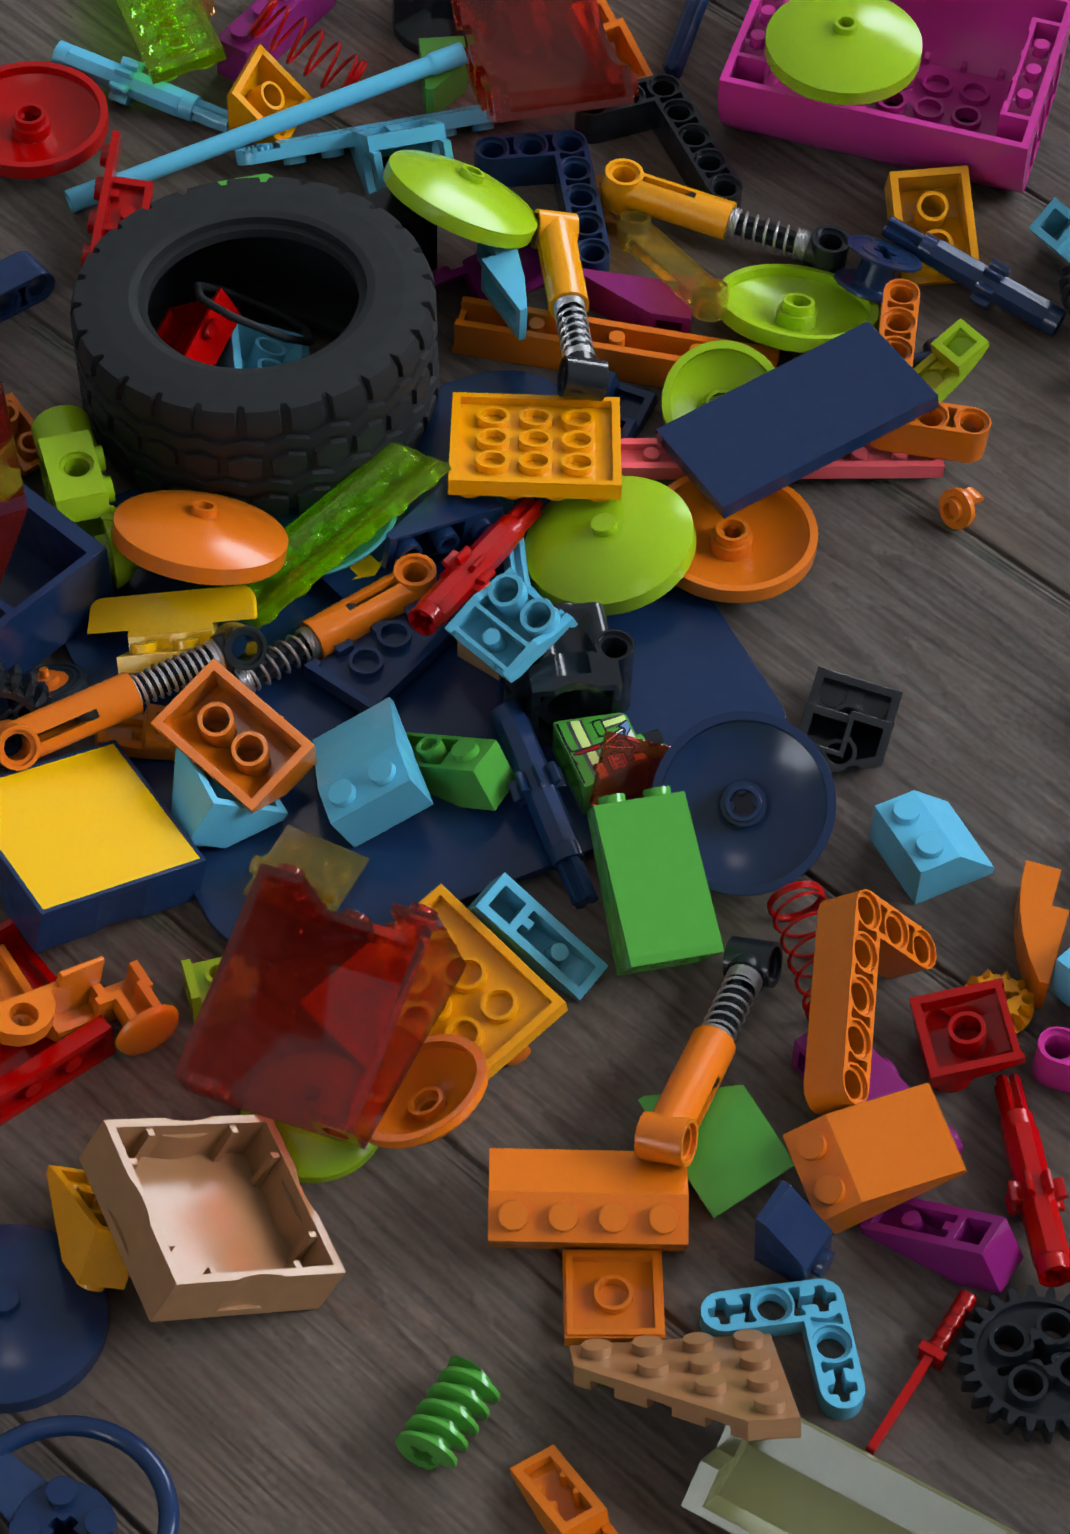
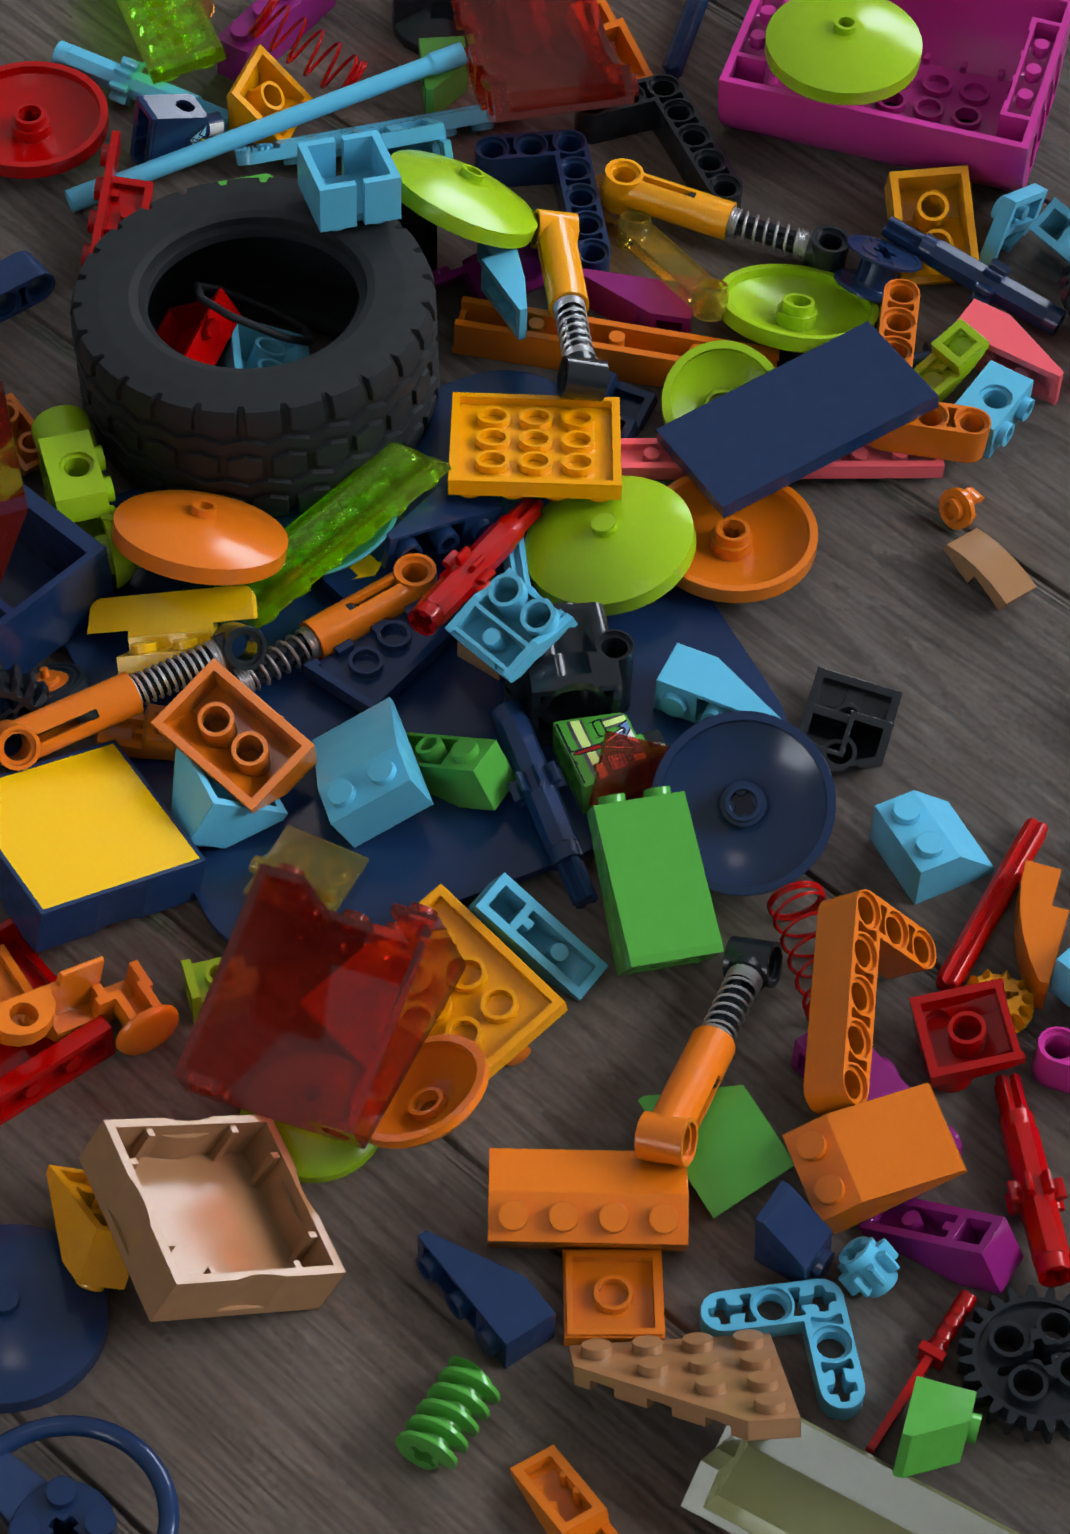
(168, 124): none -> dark blue torso
(364, 191): none -> medium azure piece
(496, 1301): none -> dark blue slope
(702, 686): none -> medium azure slope
(868, 1267): none -> medium azure gear
(936, 1427): none -> bright green slope
(991, 906): none -> red axle
(995, 569): none -> medium nougat slope
(1004, 398): none -> medium azure brick
(1011, 220): none -> medium azure wing
(1014, 349): none -> coral slope

